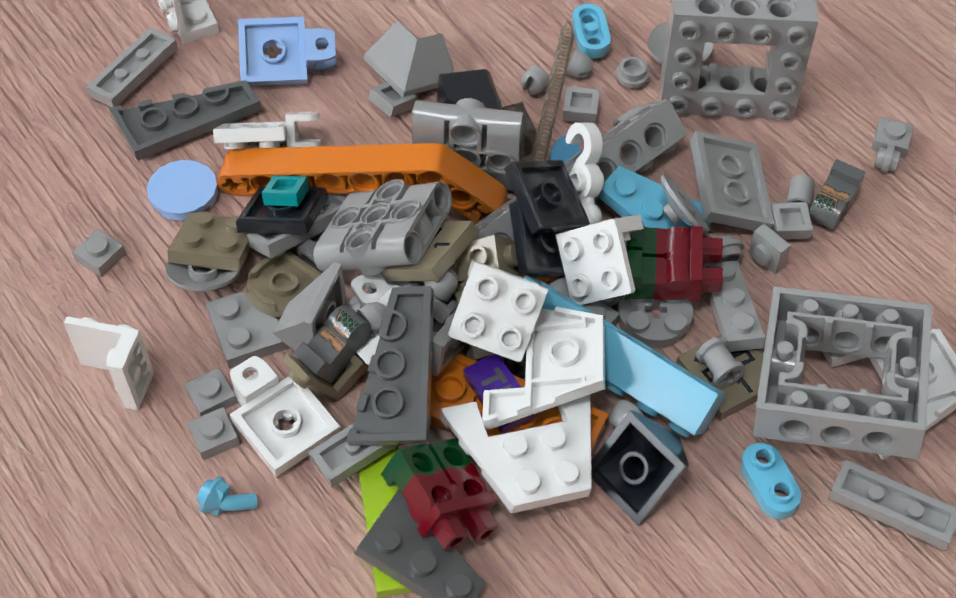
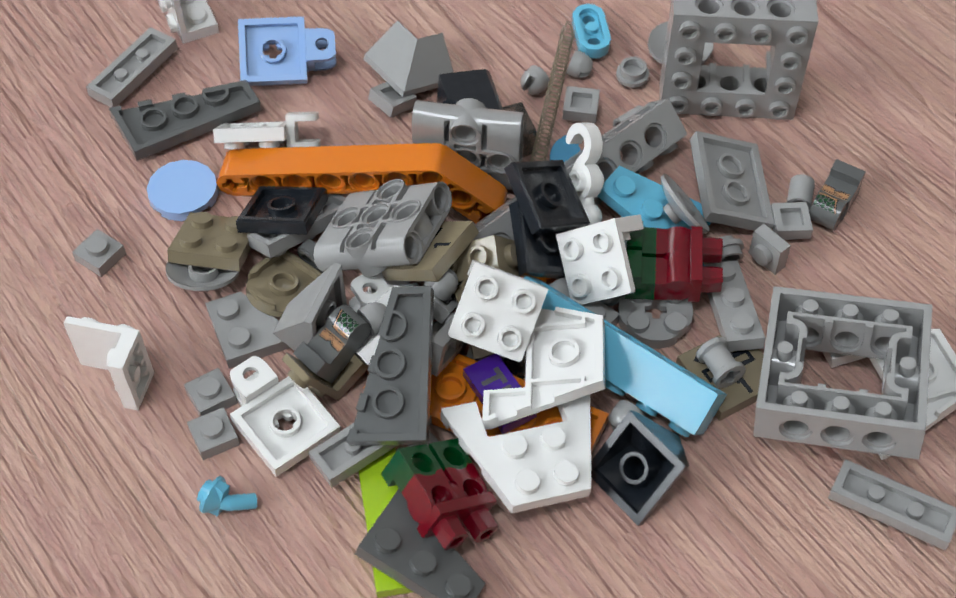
(285, 191): teal tile -> none
(767, 478): medium azure plate -> none
(891, 142): light grey plate -> none

